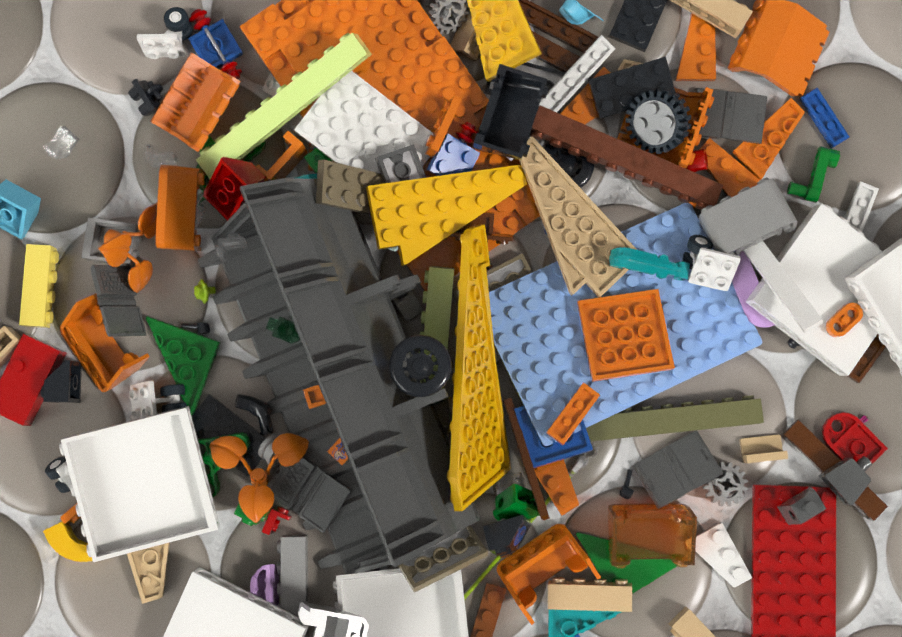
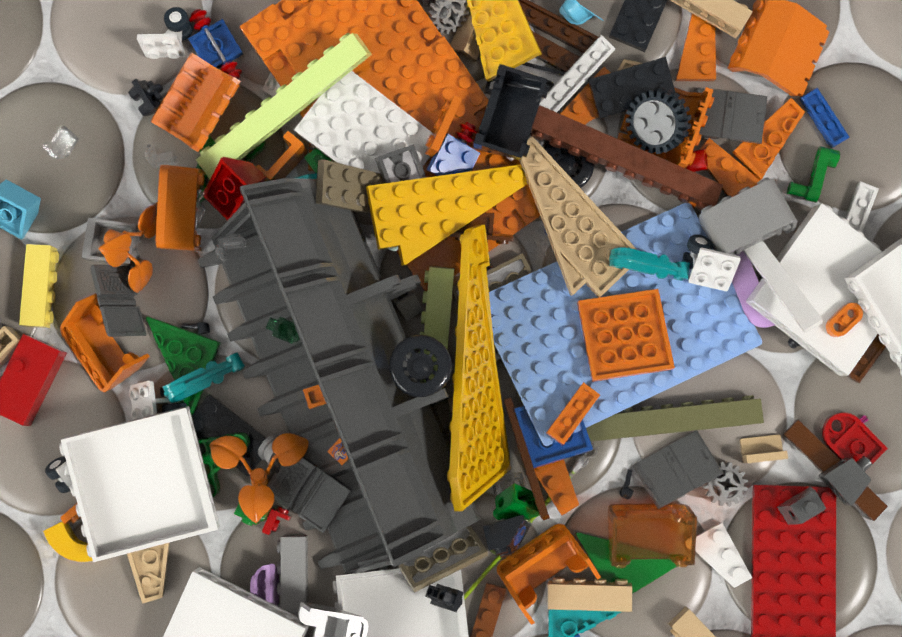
(63, 384): black slope -> none
(202, 378): none -> teal piece
(203, 291): lime plant -> none
(257, 408): black arm -> none
(445, 597): none -> black hips

